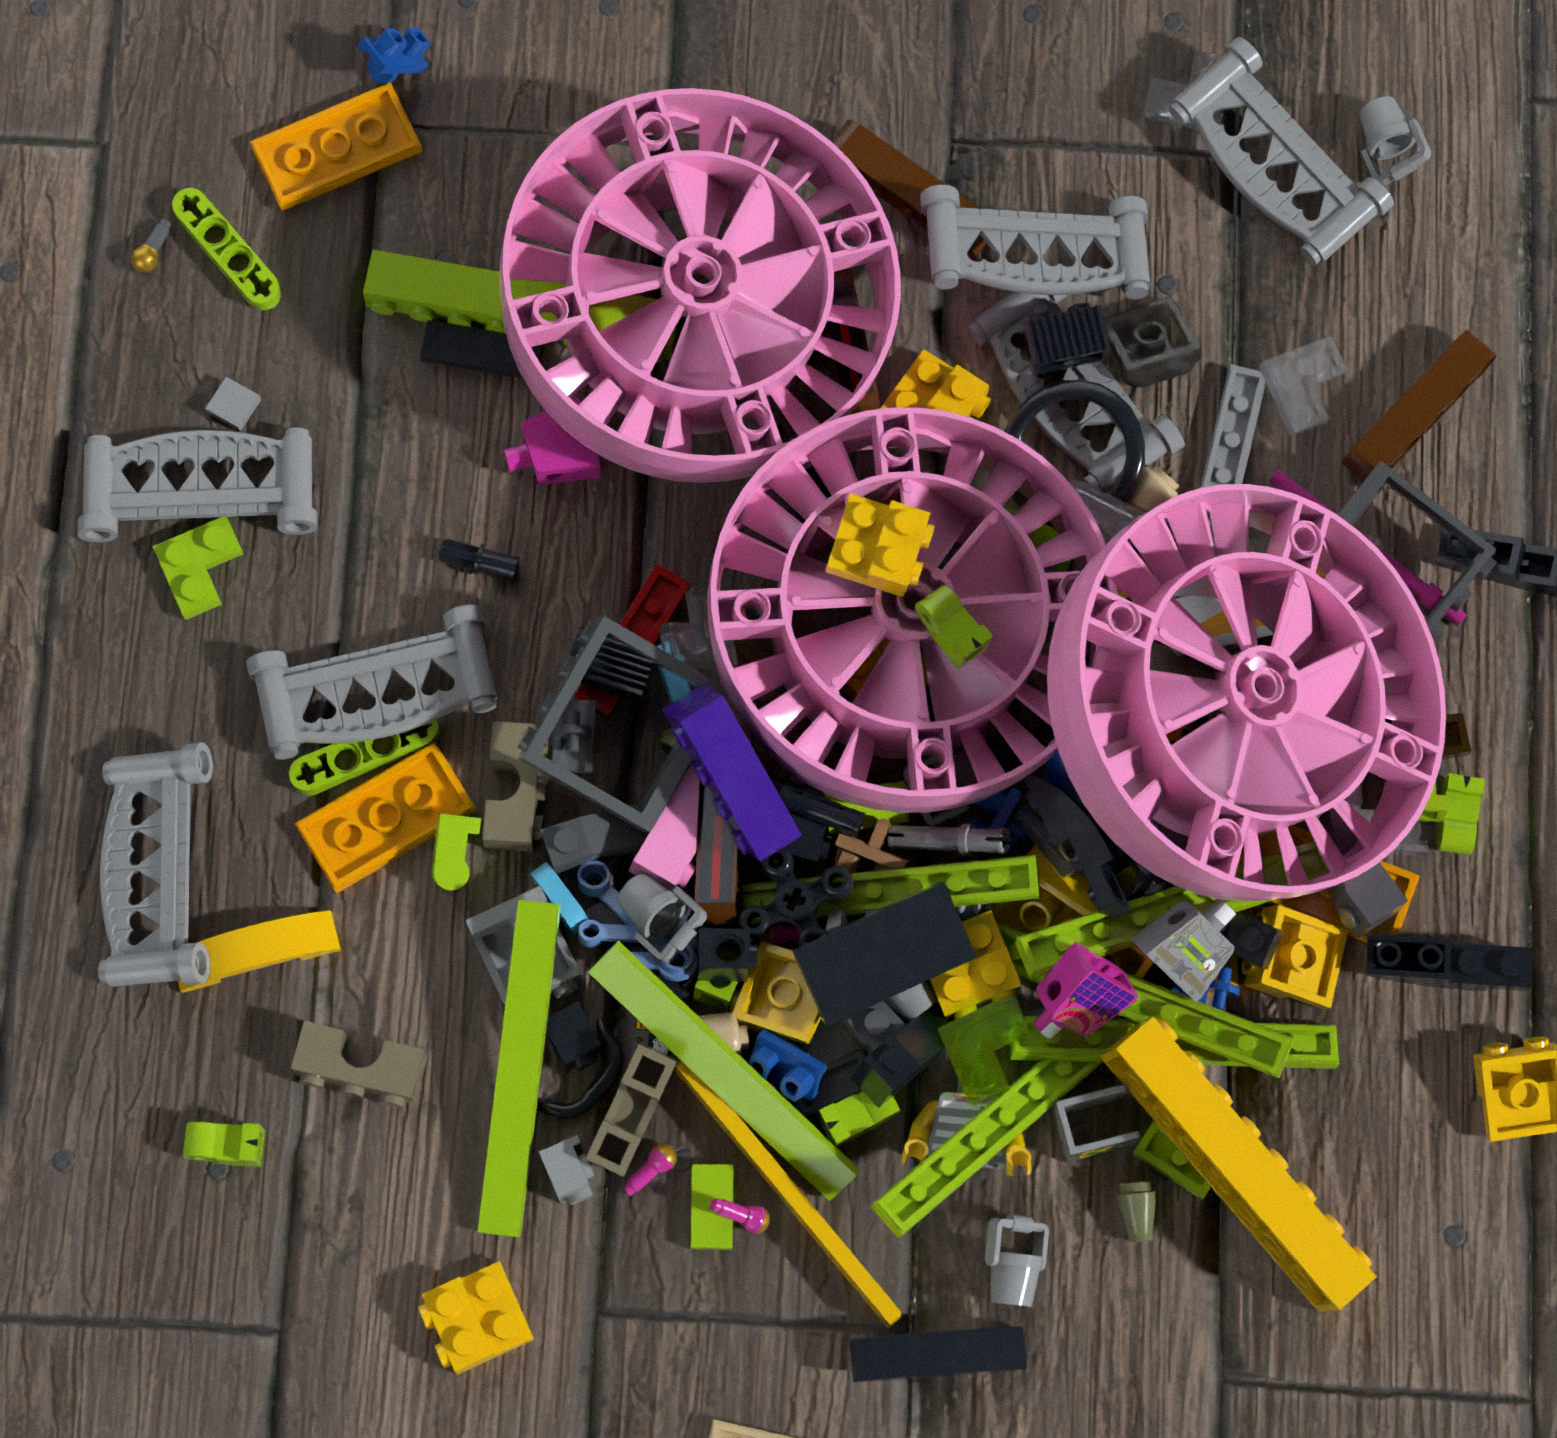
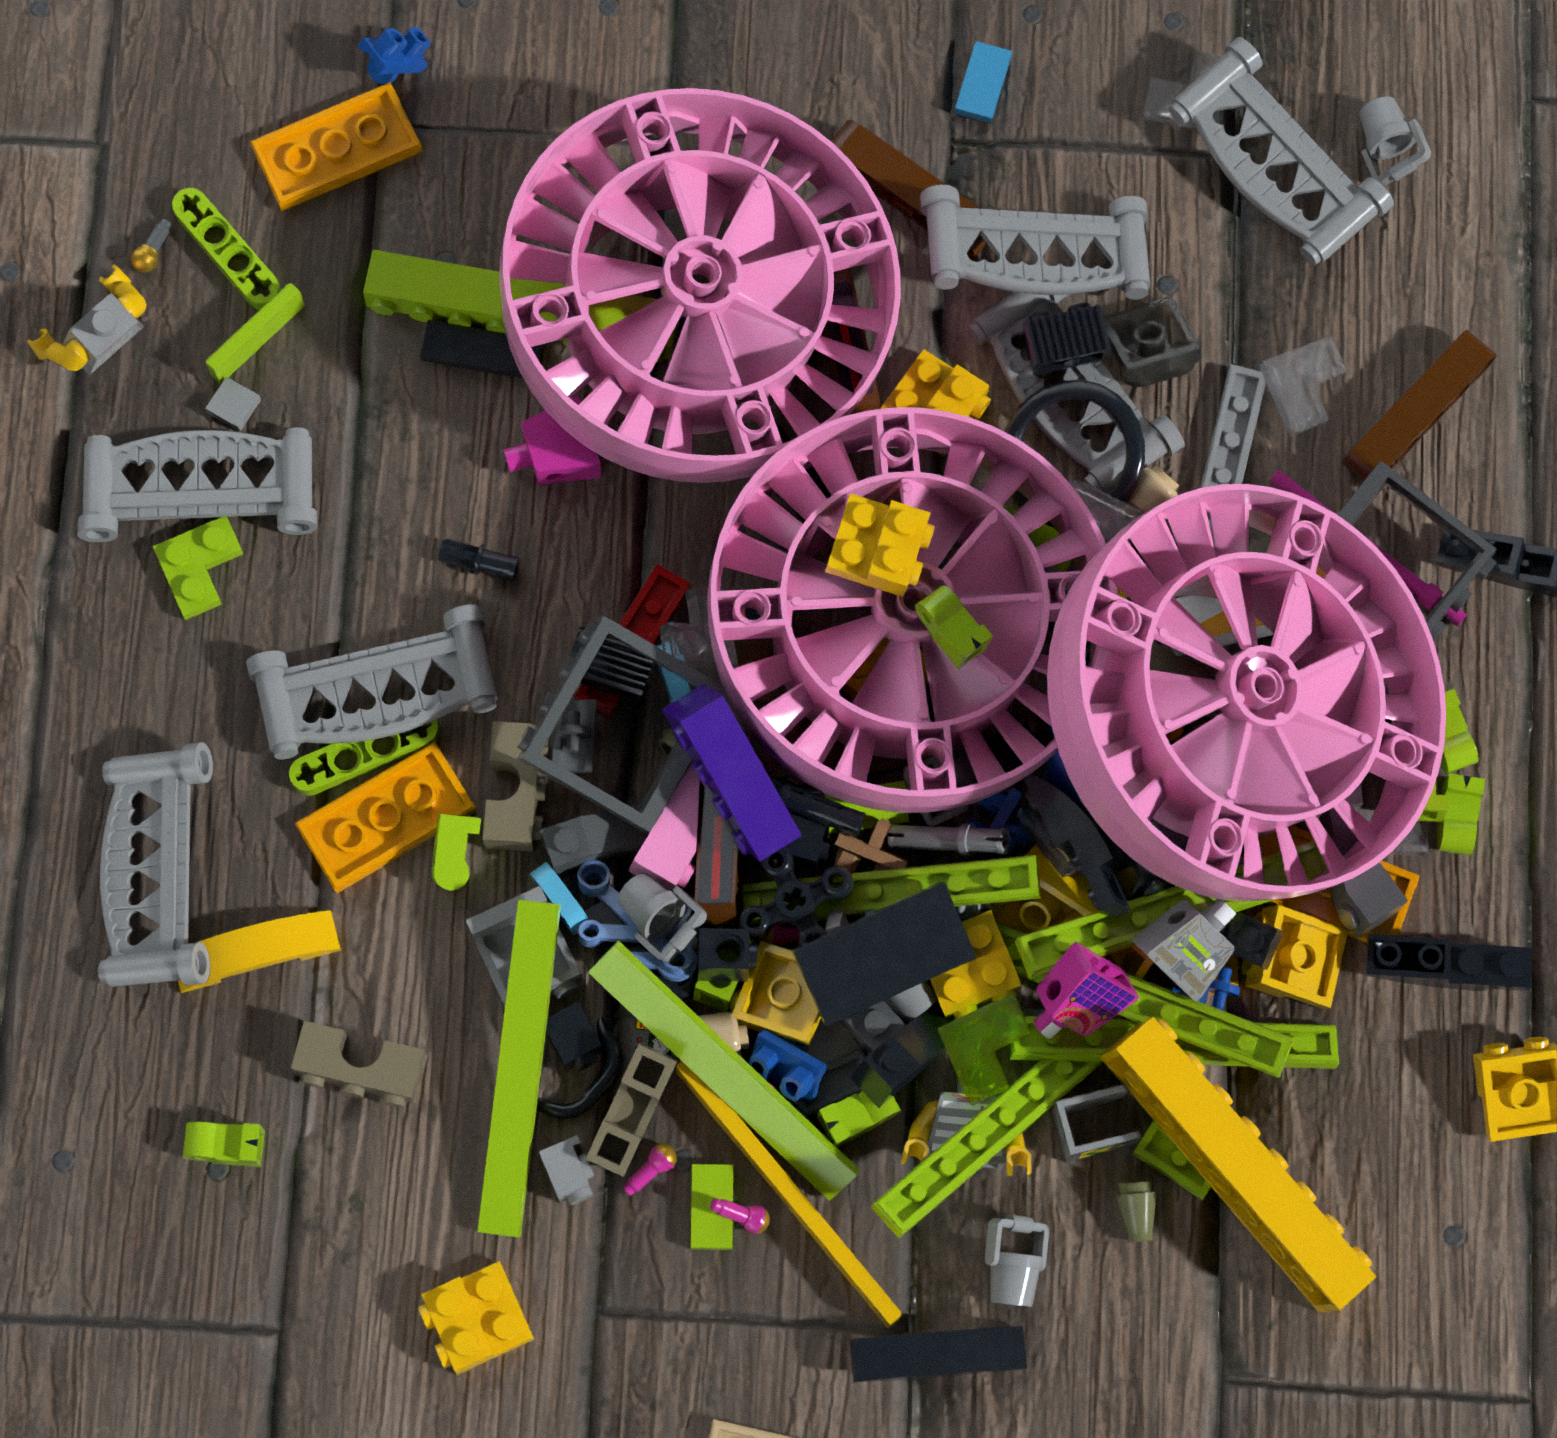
(99, 331): none -> torso
(255, 333): none -> lime tile
(983, 82): none -> dark azure tile
(1459, 745): none -> lime leg

